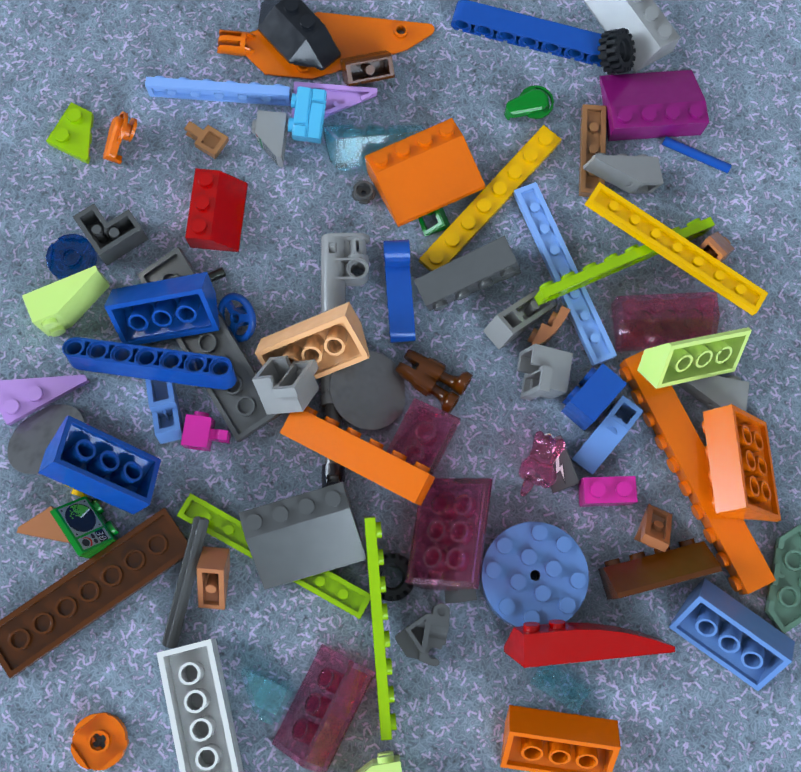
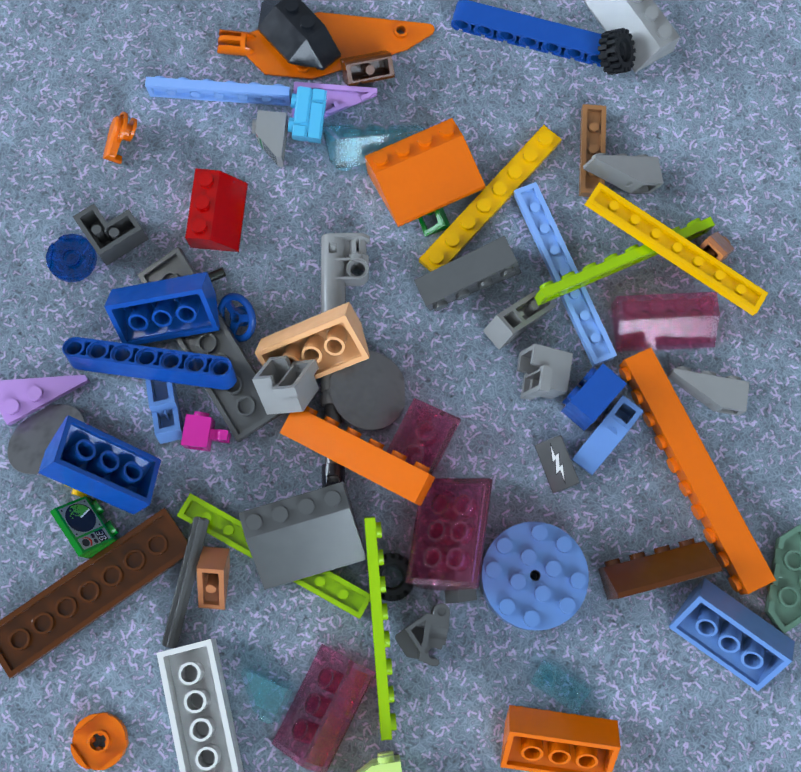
(43, 526): nougat slope -> none
(65, 301): yellowish green slope -> none
(73, 133): lime wing -> none
(207, 140): medium nougat plate -> none
(363, 186): dark grey plate -> none
(399, 291): blue beam -> none
(426, 376): reddish brown piece -> none
(531, 103): green piece -> none
(538, 466): clear pink animal -> none
(546, 332): nougat slope -> none
(577, 642): red wedge -> none
(607, 491): dark pink brick -> none
(653, 105): magenta slope -> none
(655, 528): nougat slope -> none
(693, 358): yellowish green slope -> none
(696, 154): blue bar -> none
(740, 465): orange slope -> none

